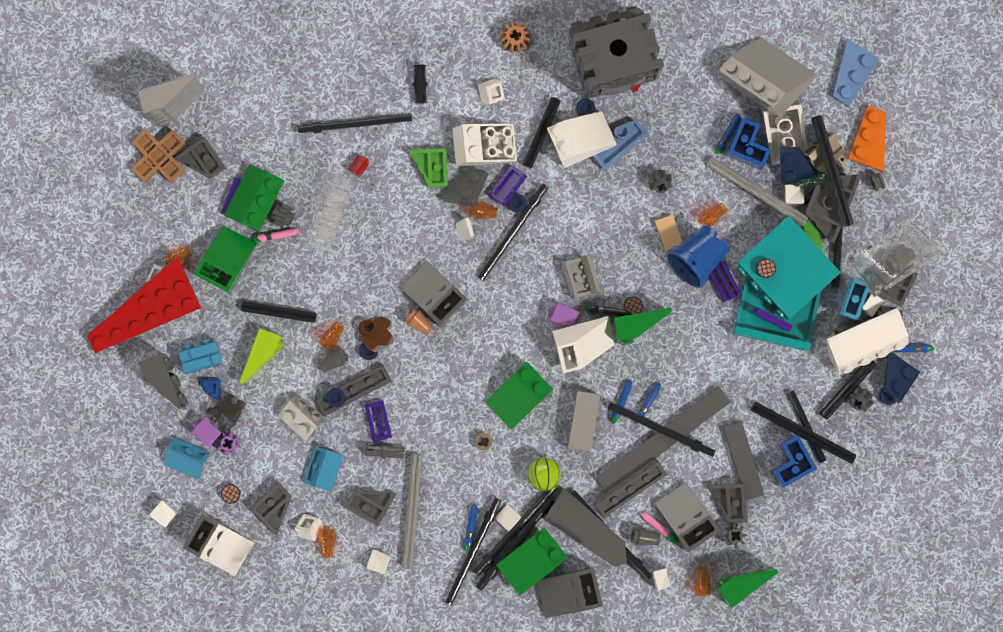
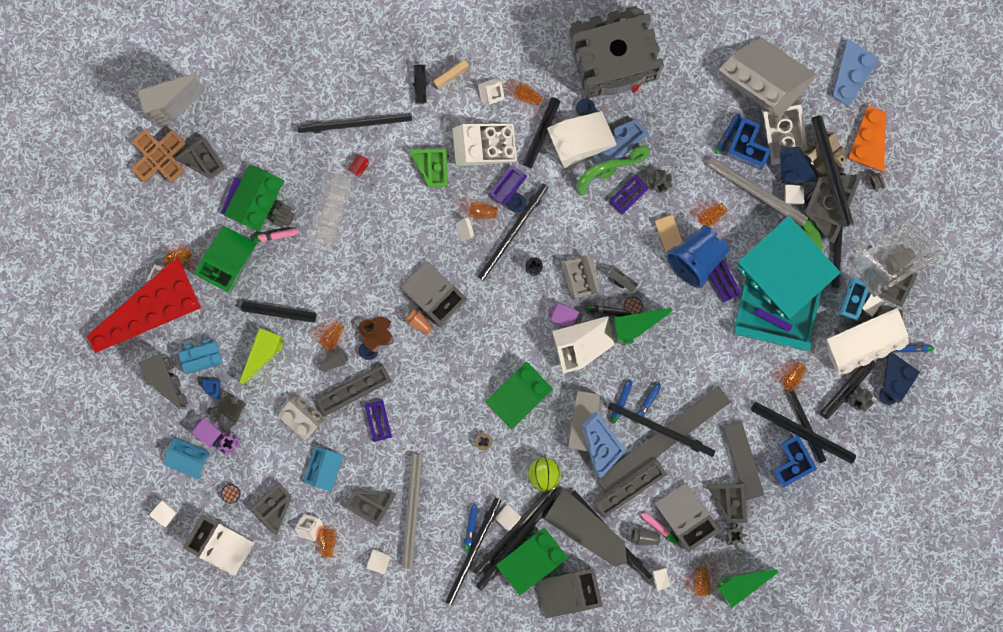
(335, 397): dark blue tile -> none
(384, 451): dark grey pin -> none
(451, 74): none -> tan tile
(466, 188): dark grey wing -> none
(522, 40): nougat gear -> none
(527, 94): none -> clear orange cone
(538, 262): none -> black bush
(602, 444): none -> medium blue wing
(608, 168): none -> bright green plant
(617, 205): none -> dark purple tile
(621, 281): none -> dark grey piece
(766, 268): tile -> none
(793, 377): none -> clear orange cone
(816, 180): clear green piece -> none

